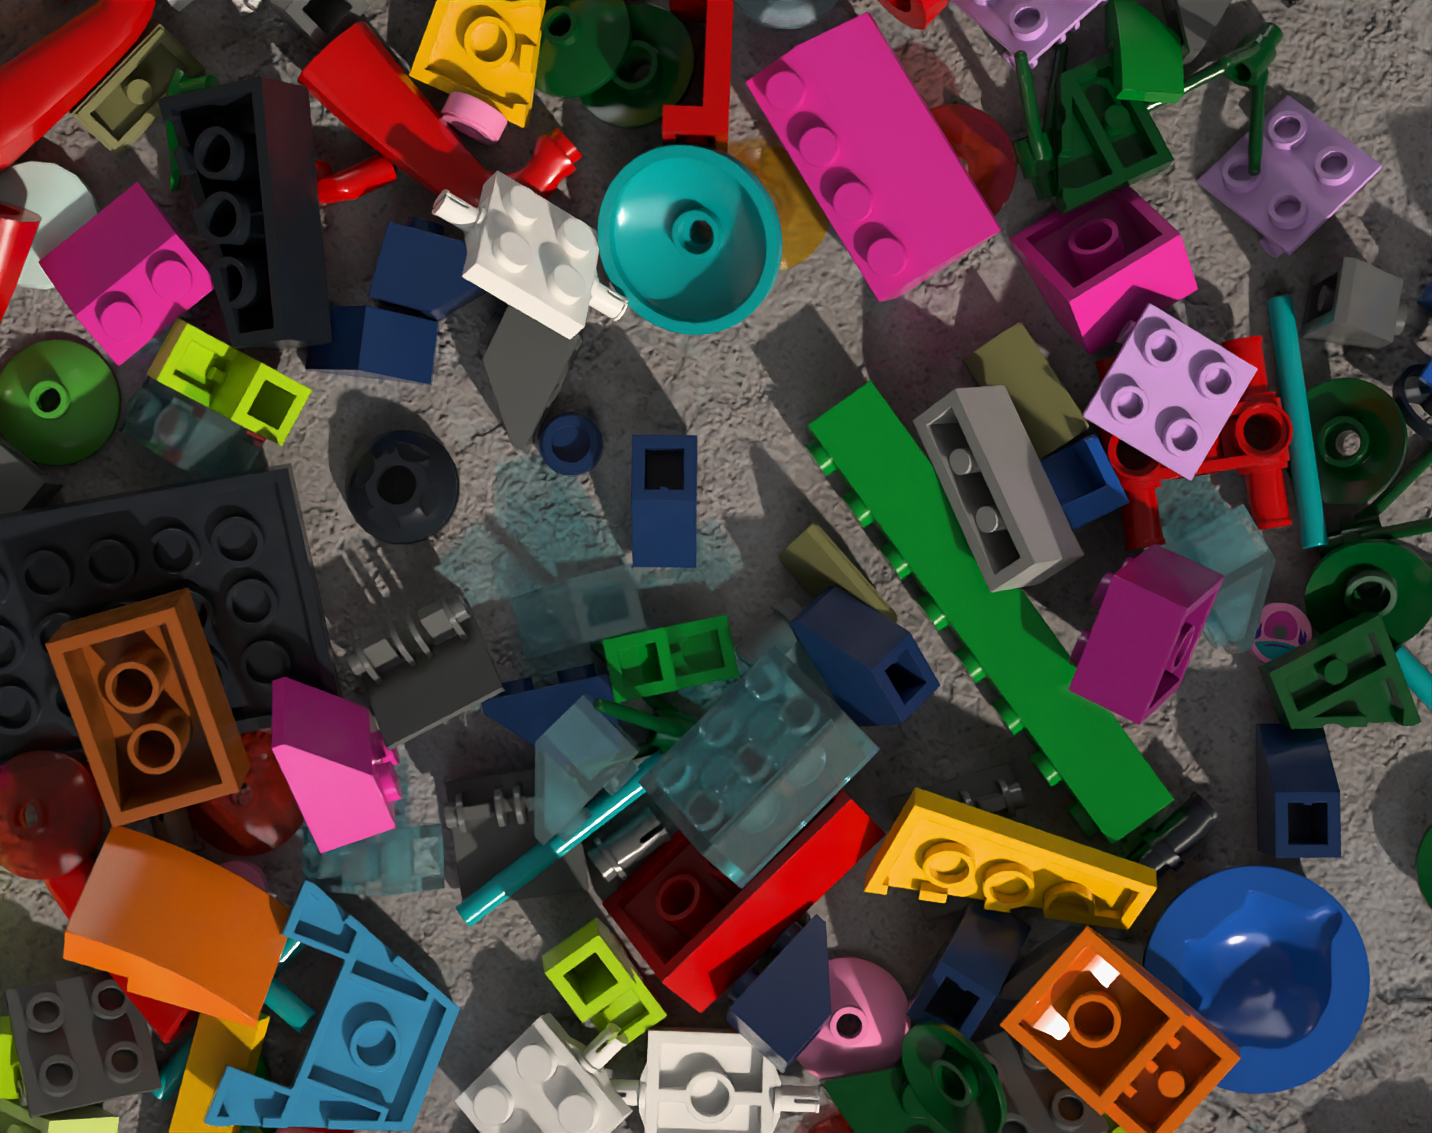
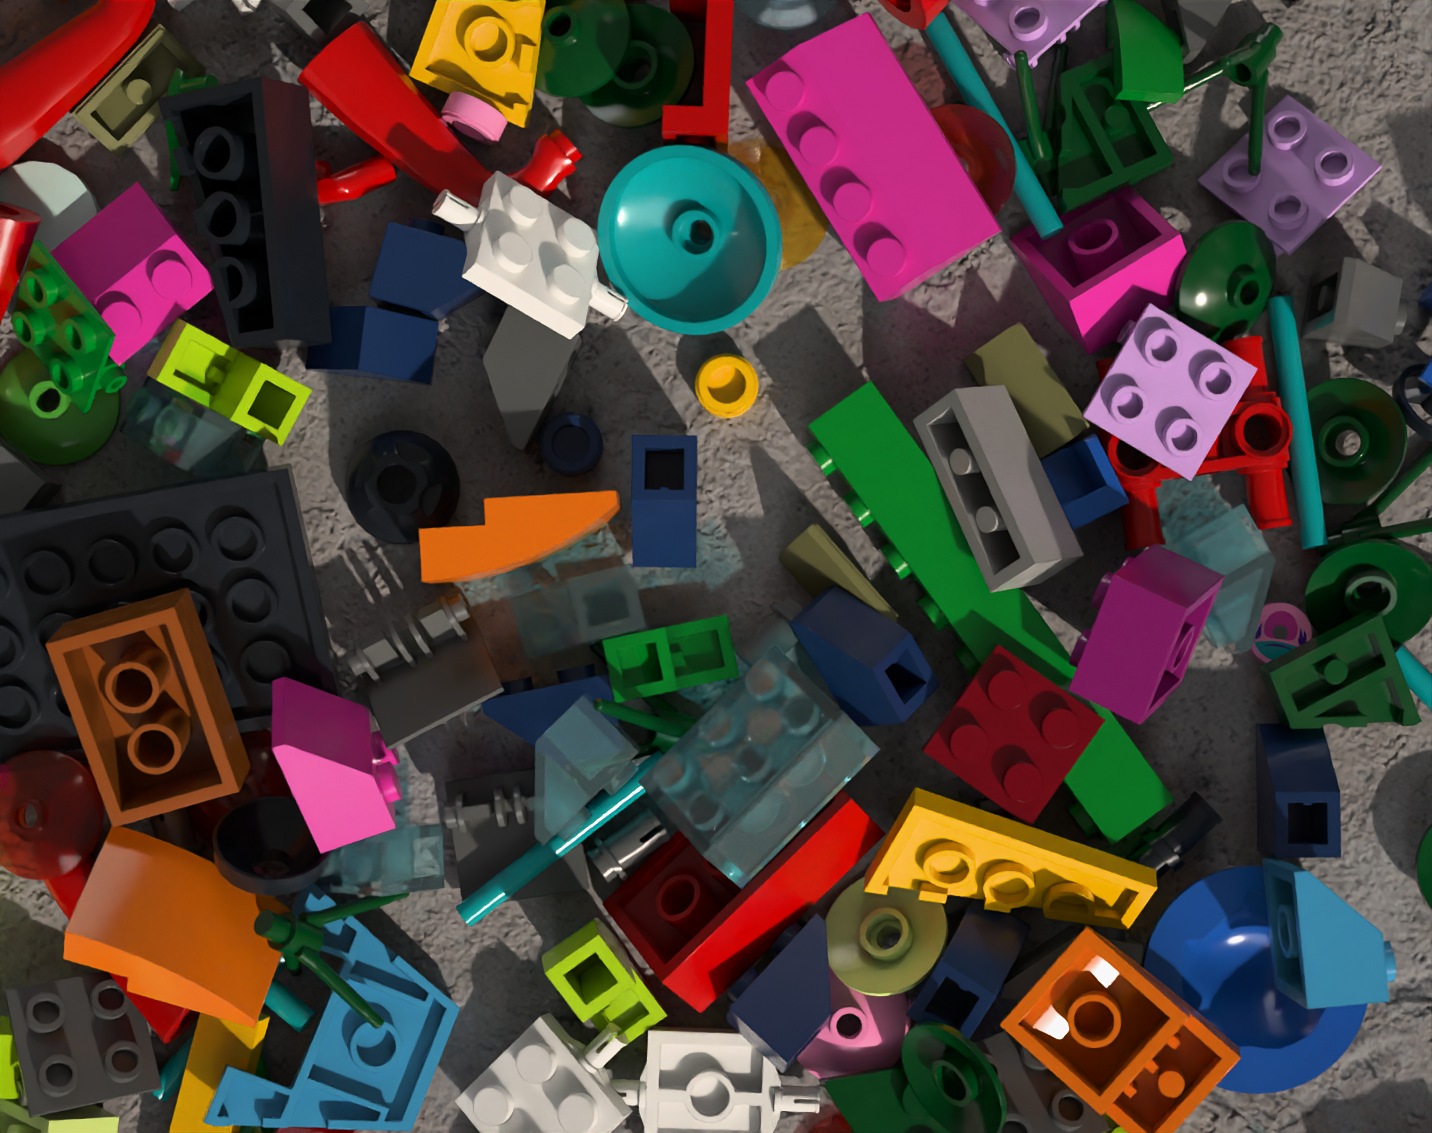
(65, 331): none -> green hinge
(262, 832): none -> black piece
(302, 937): none -> dark green plant
(514, 534): none -> orange slope
(726, 385): none -> yellow tile
(861, 923): none -> yellowish green dish
(977, 96): none -> teal bar
(1013, 735): none -> dark red plate
(1226, 280): none -> dark green dish
(1322, 945): none -> dark azure slope

